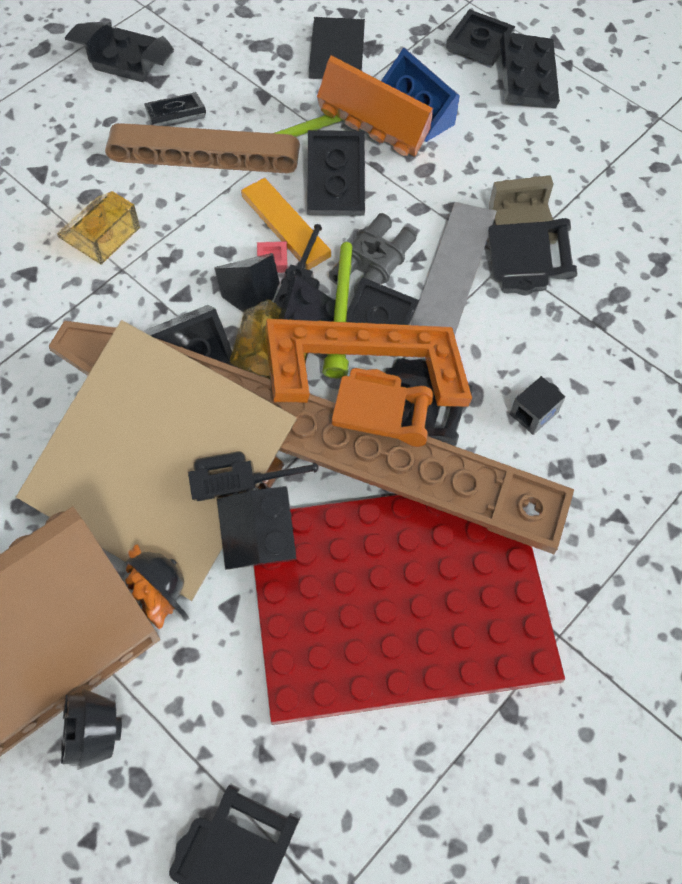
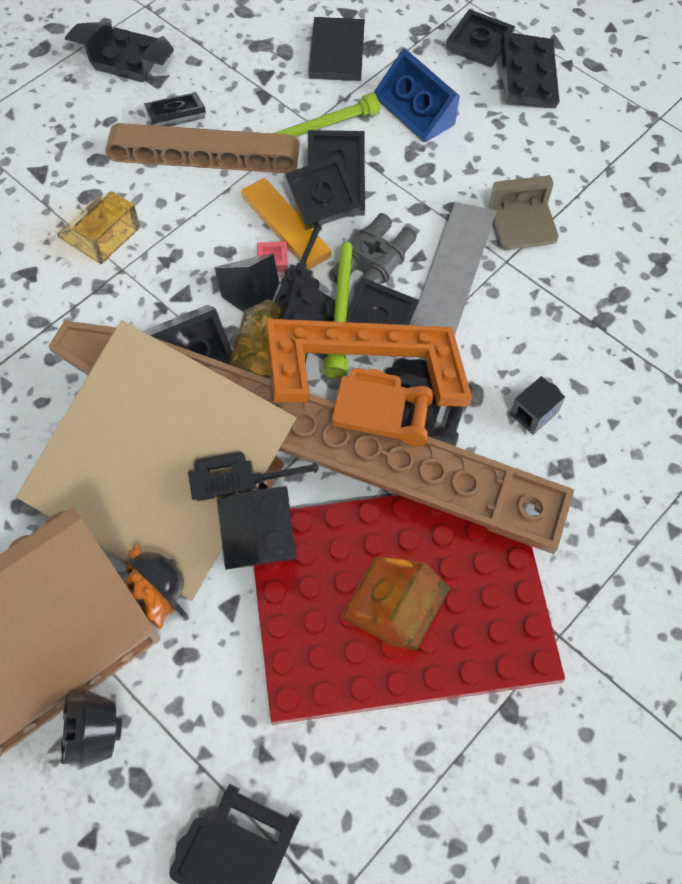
(322, 192): none -> black plate
(374, 107): orange slope -> none
(397, 601): none -> clear yellow slope
(523, 255): black piece -> none

